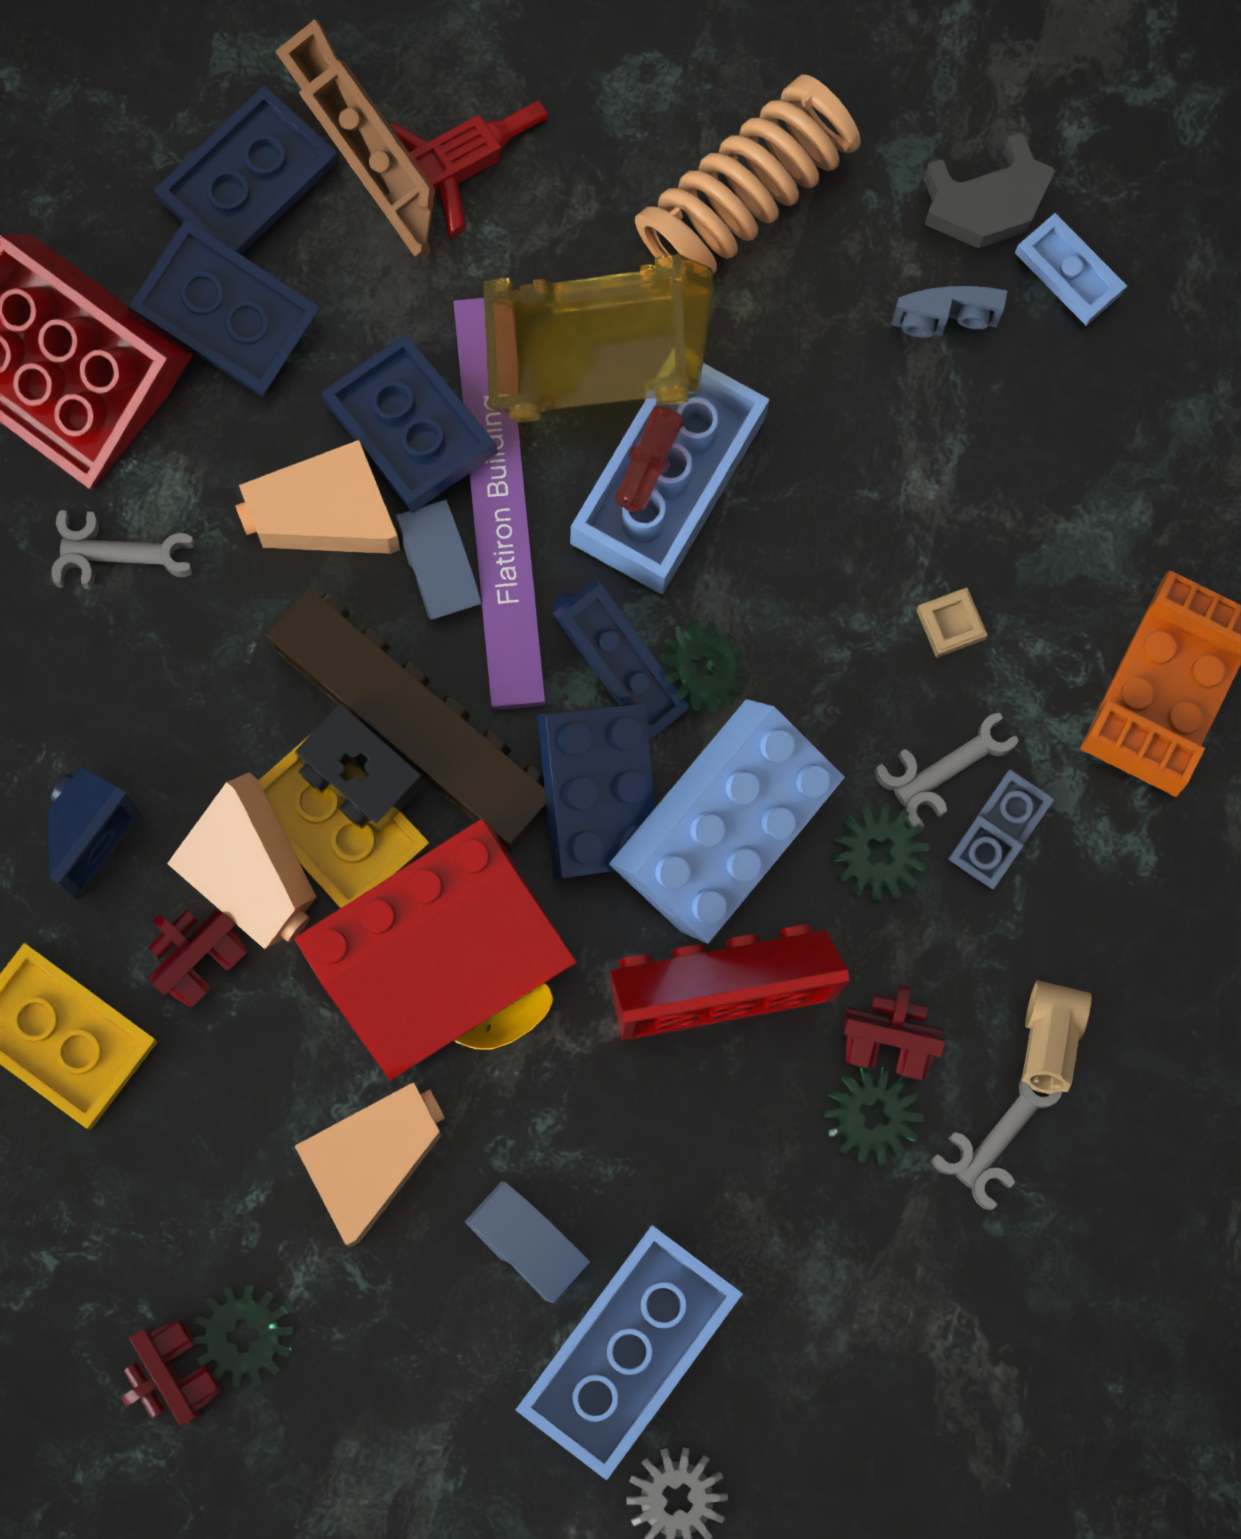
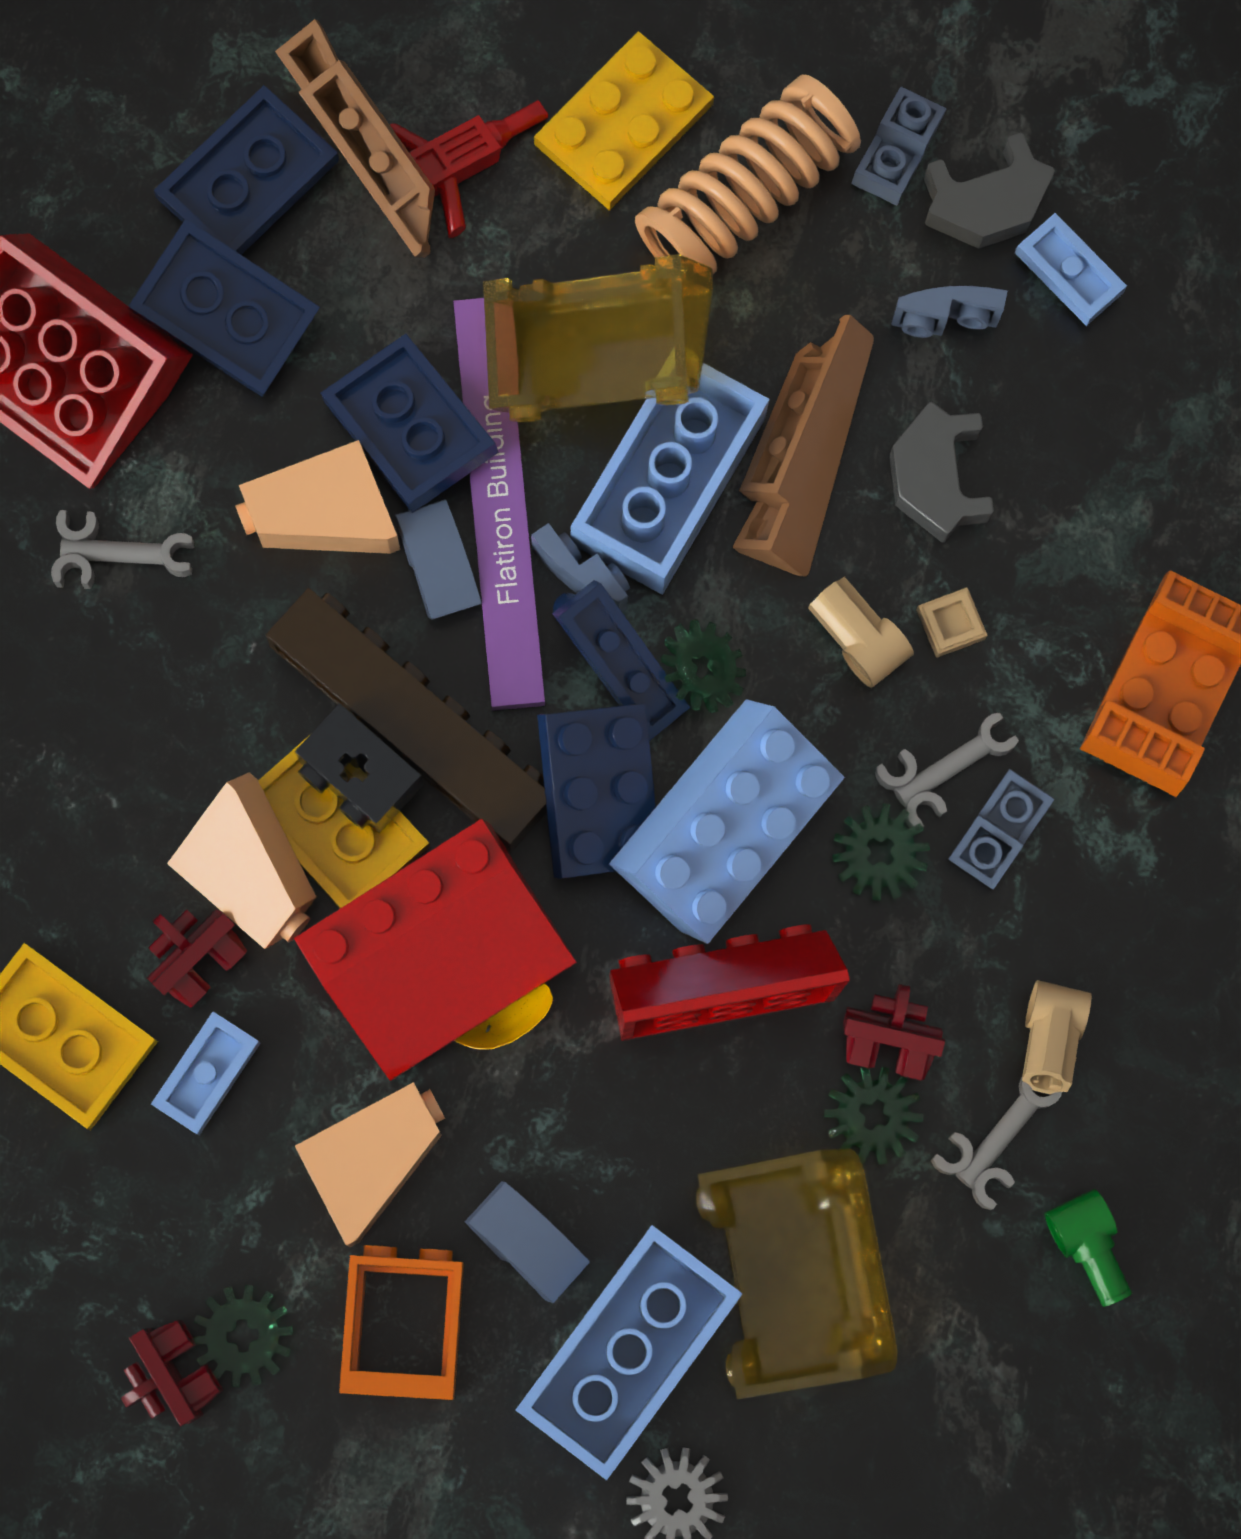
(85, 828): dark blue slope -> none
(205, 1073): none -> light blue plate
(384, 1260): none -> orange window
(561, 558): none -> sand blue slope
(623, 120): none -> yellow plate
(649, 459): clear red axle -> none
(803, 450): none -> medium nougat wedge
(805, 1269): none -> clear yellow windscreen
(869, 644): none -> tan piece
(898, 146): none -> sand blue slope
(927, 472): none -> dark grey piece
(1084, 1231): none -> green pin

